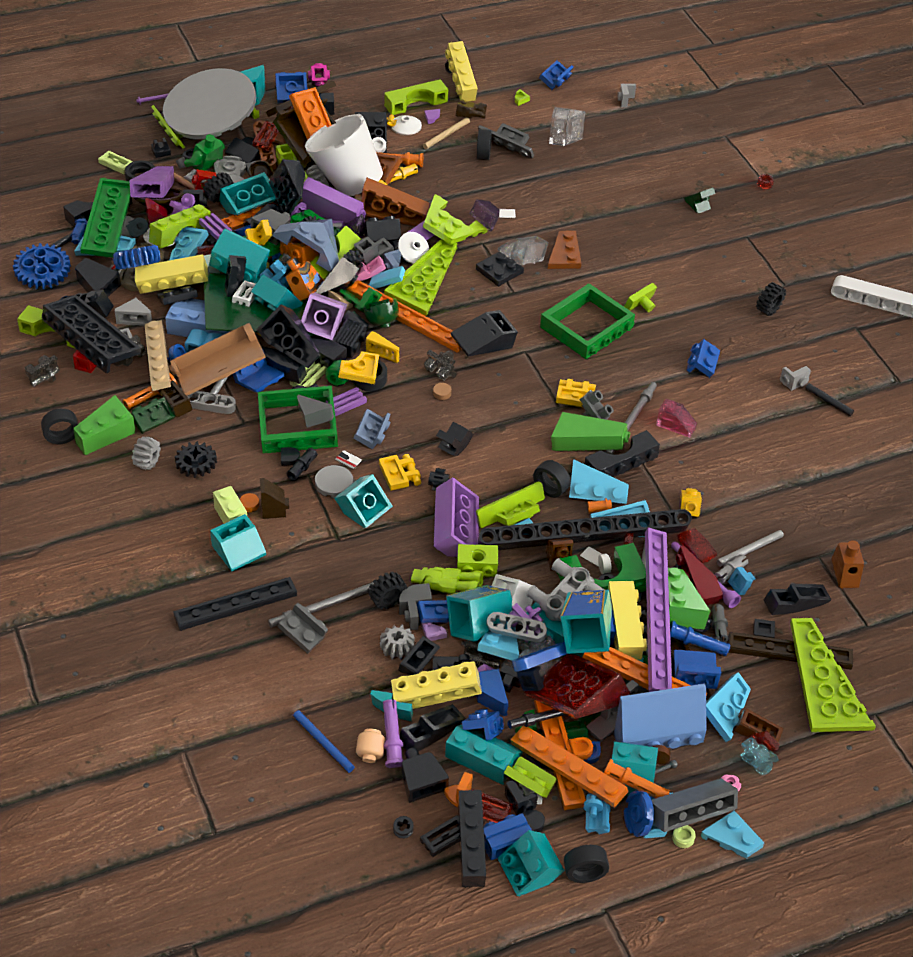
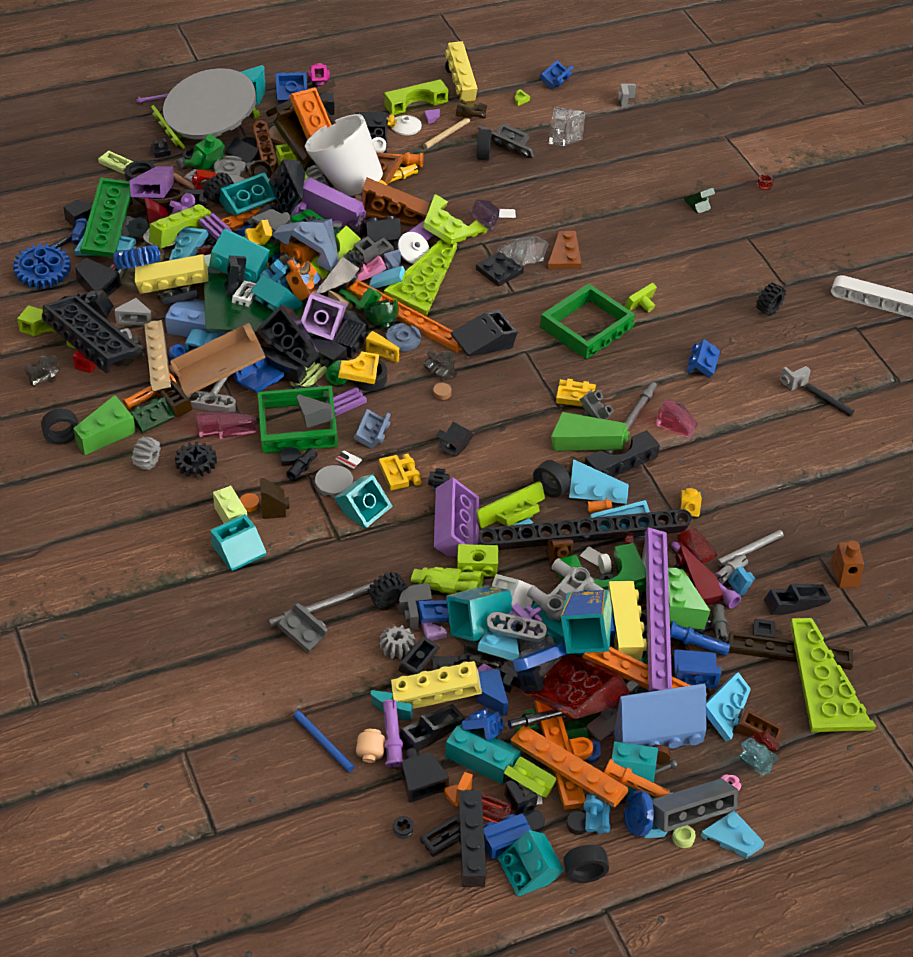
(225, 424): none -> clear pink slope
(234, 603): black tile -> none
(270, 139): clear red tile -> none
(404, 337): none -> sand blue tile
(577, 822): none -> black tile

